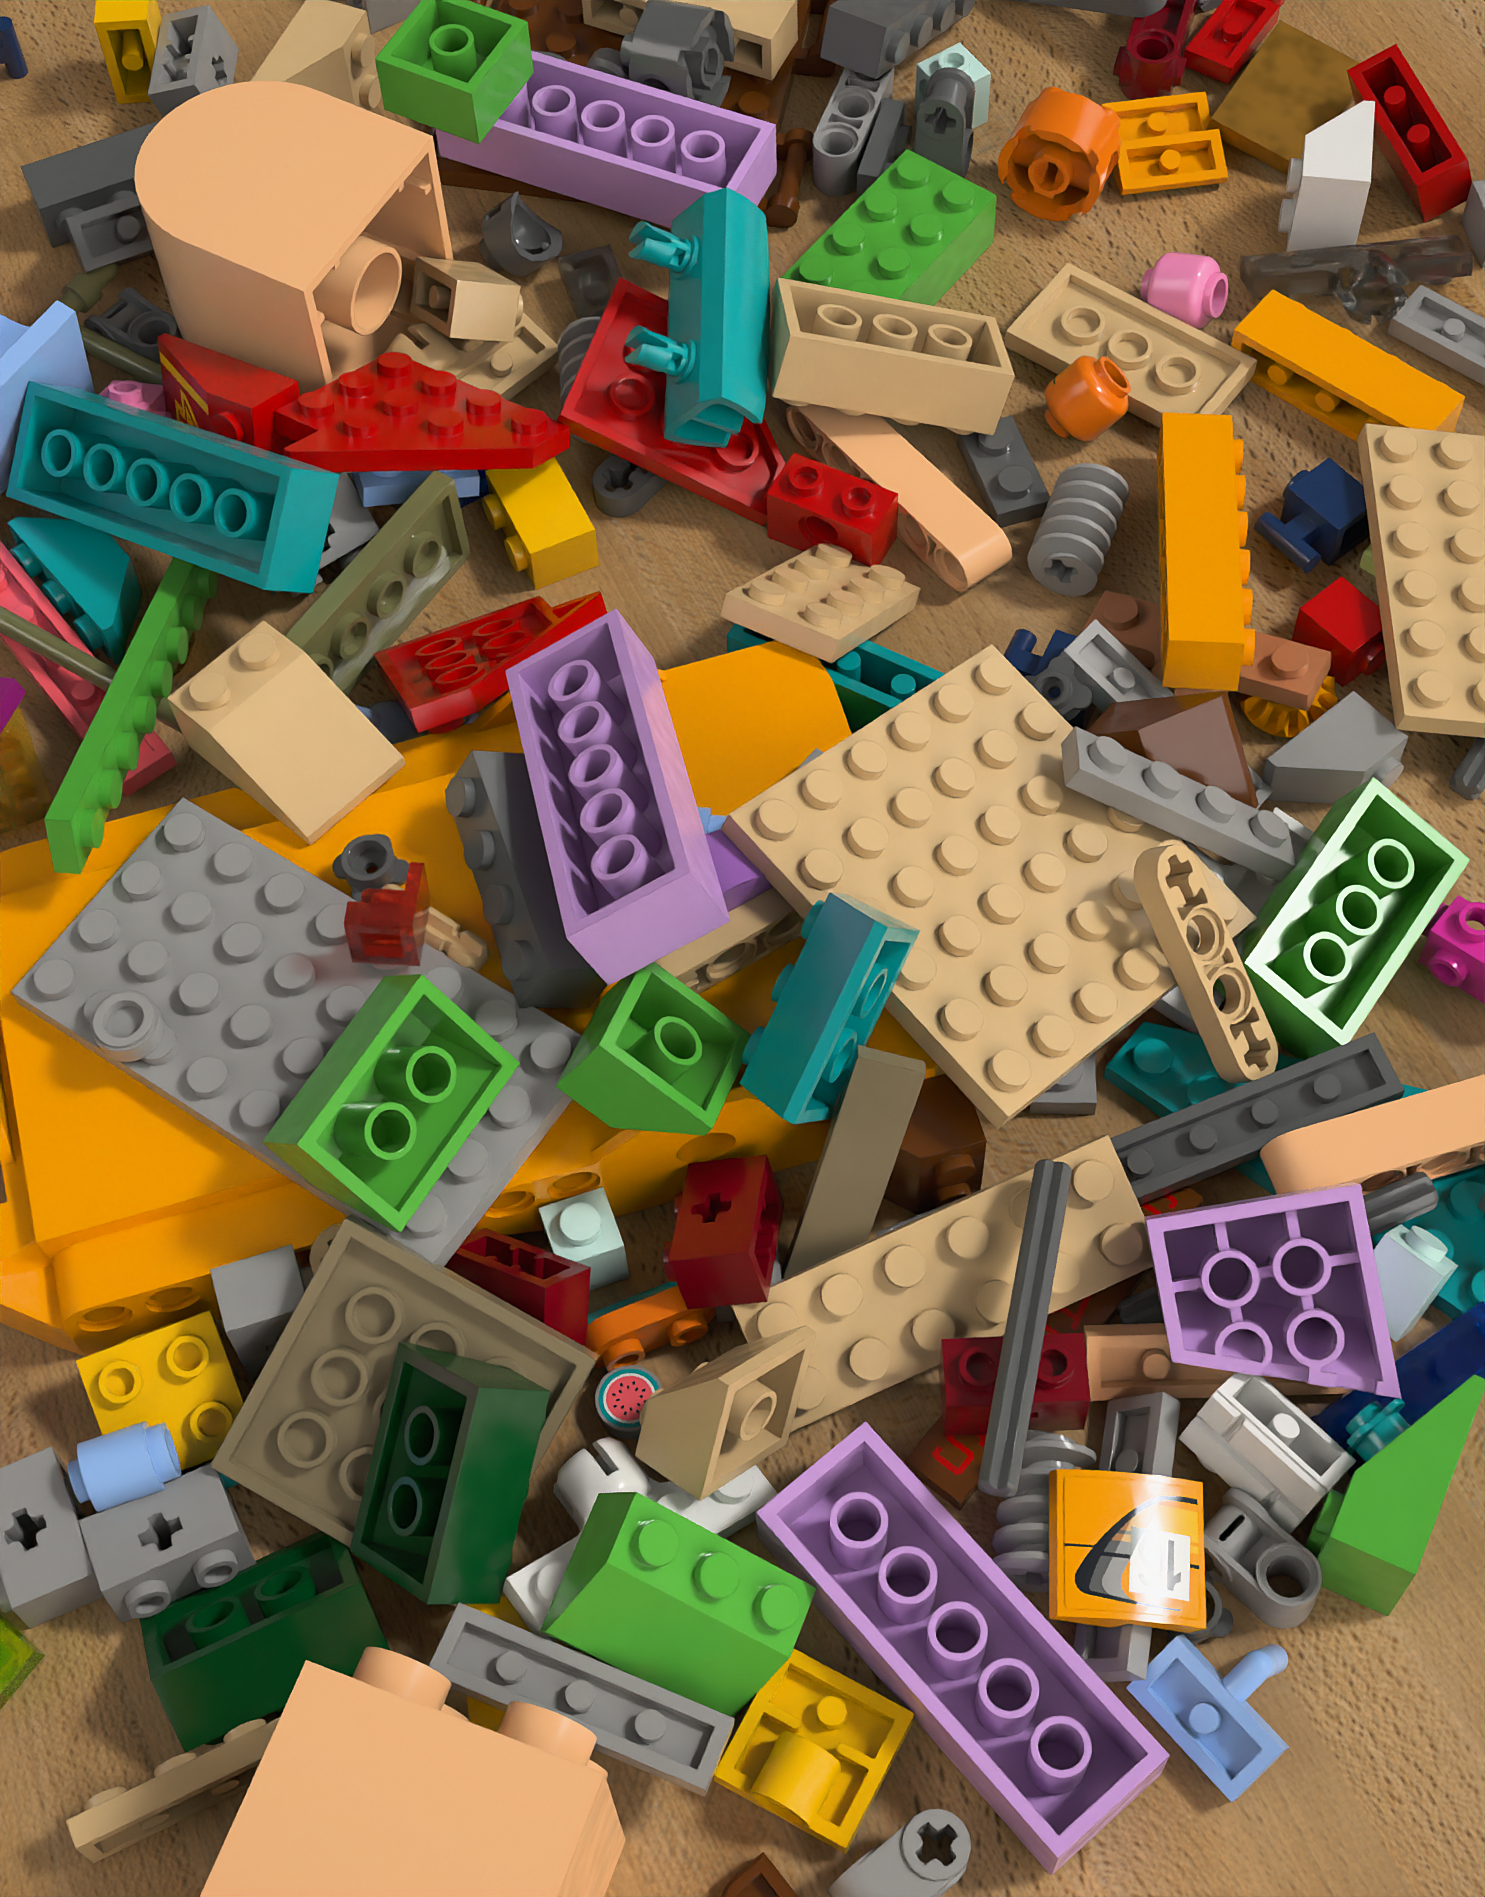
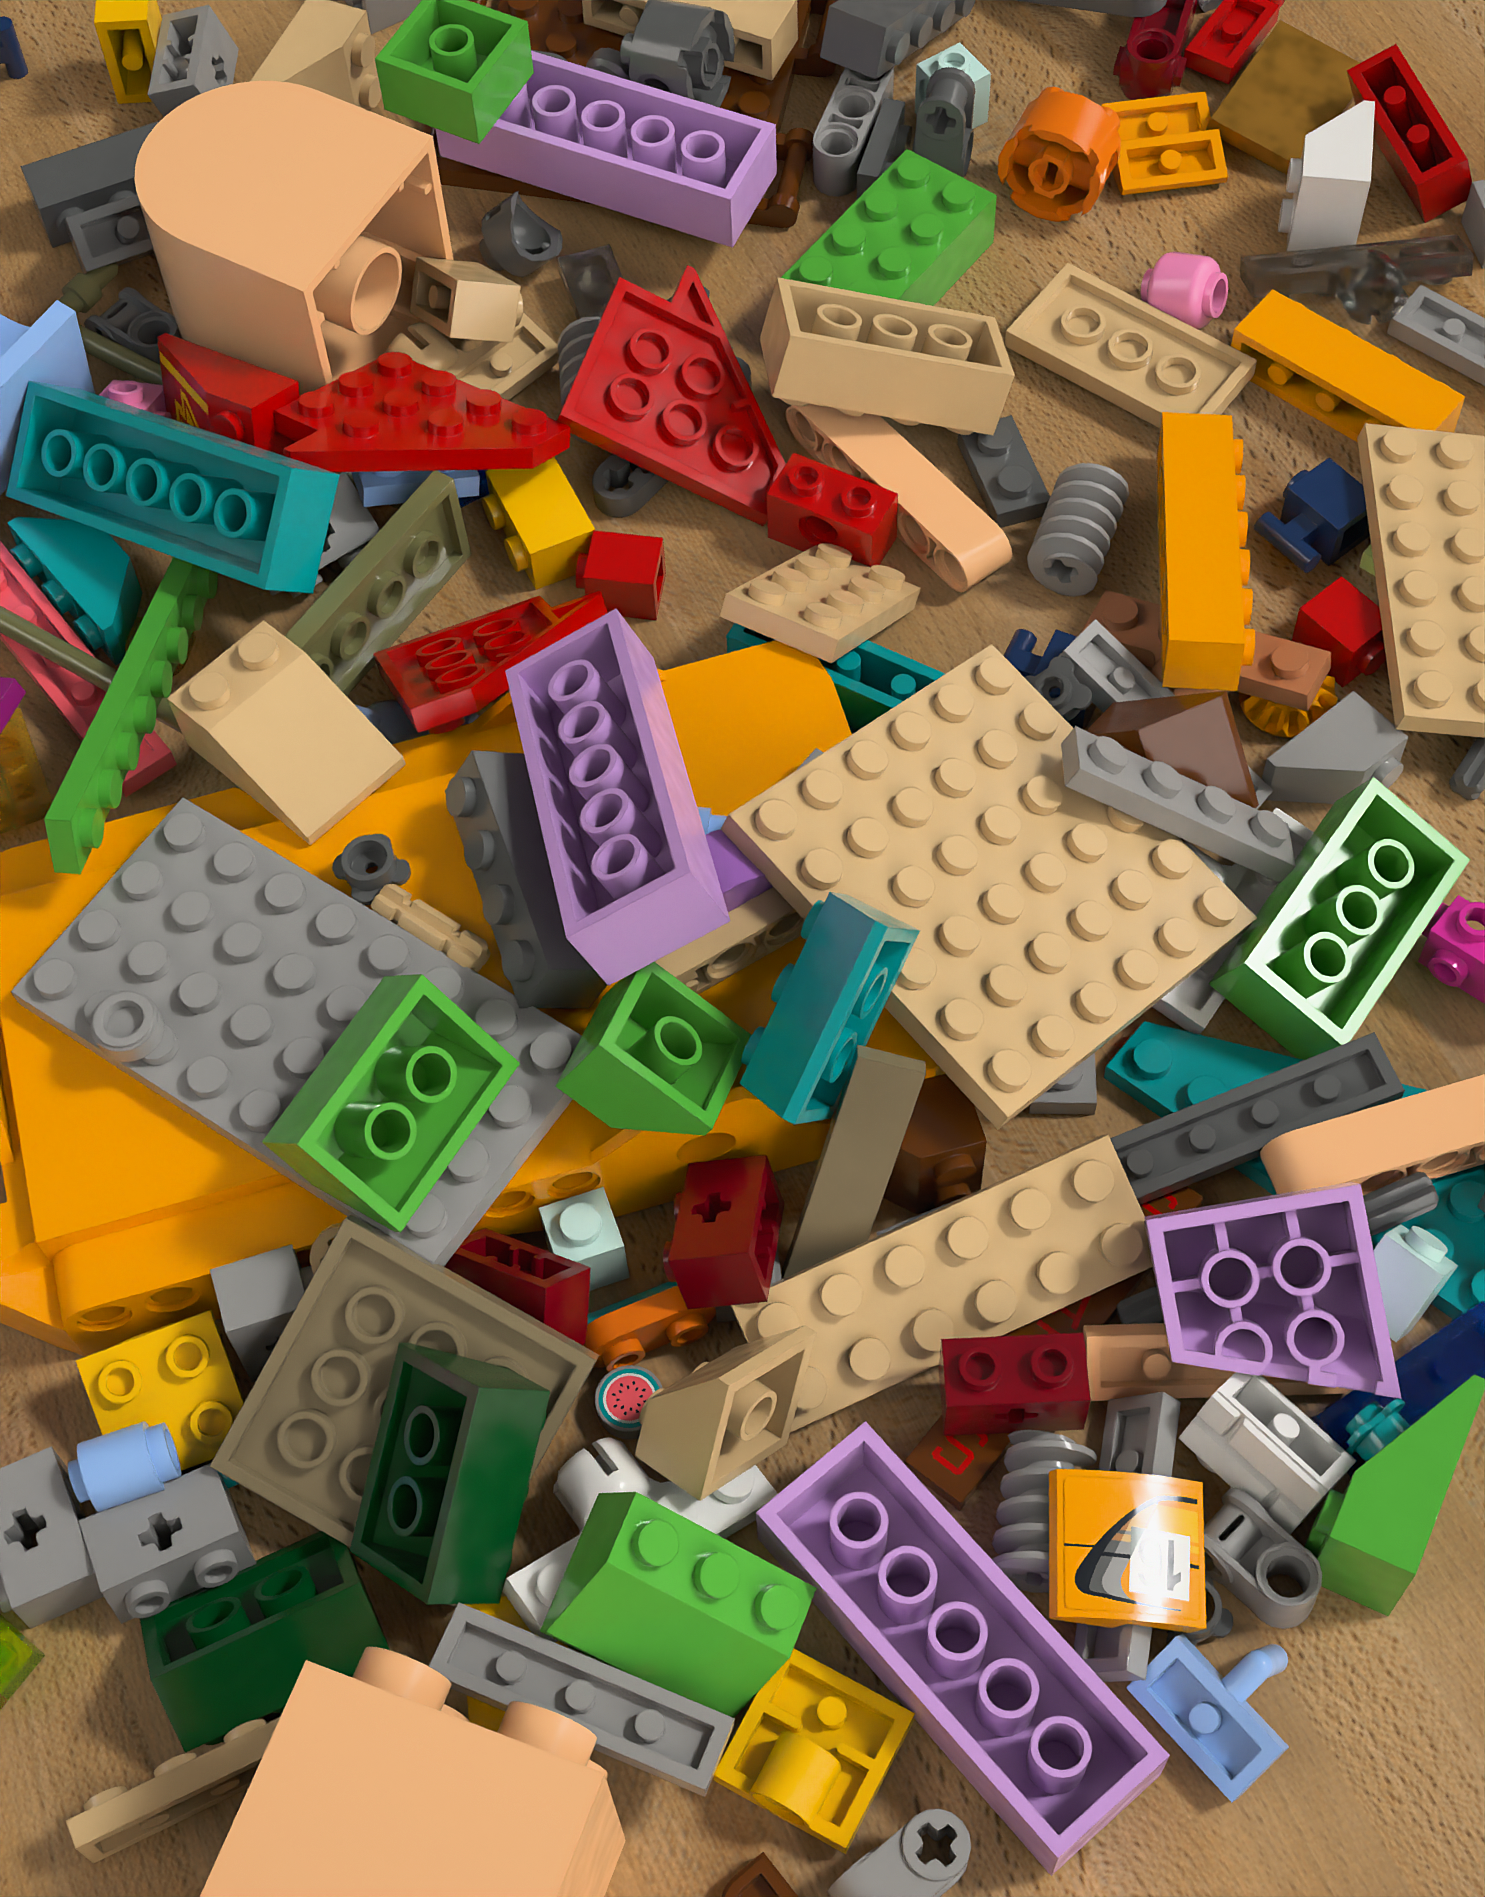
(390, 923): clear red panel -> none
(626, 572): none -> red brick
(714, 320): teal piece -> none
(1025, 1330): dark grey axle -> none
(1087, 398): orange head -> none
(1240, 1034): tan beam -> none

